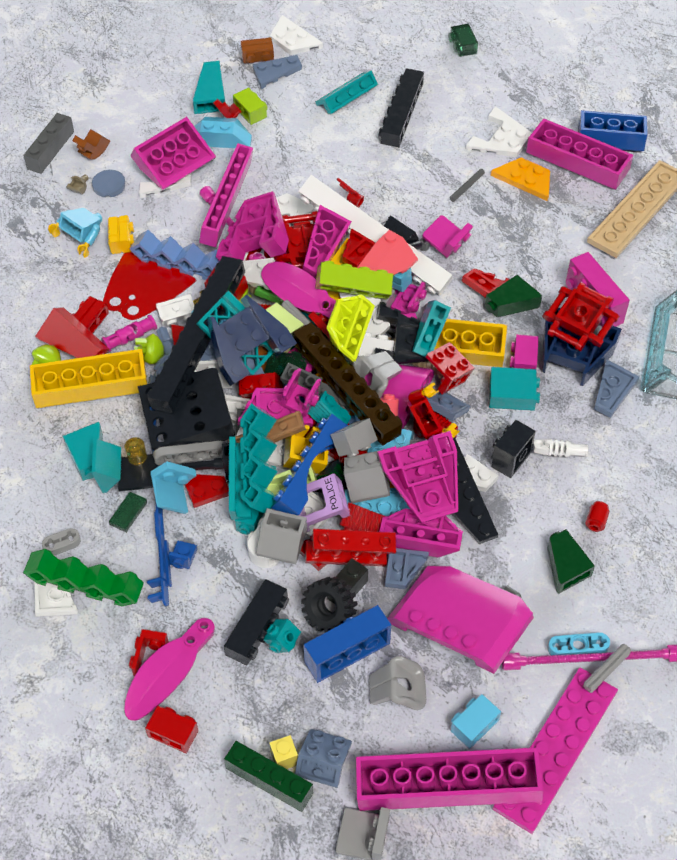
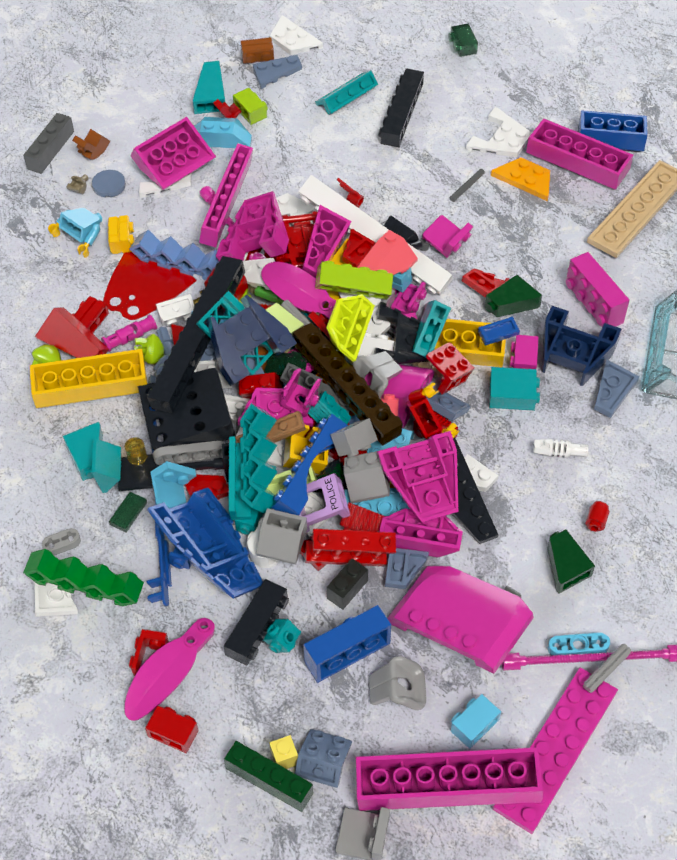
(209, 542): none -> blue wedge
(316, 607): black tyre -> none
(499, 331): none -> blue tile
(512, 448): black brick -> none
(580, 315): red brick -> none

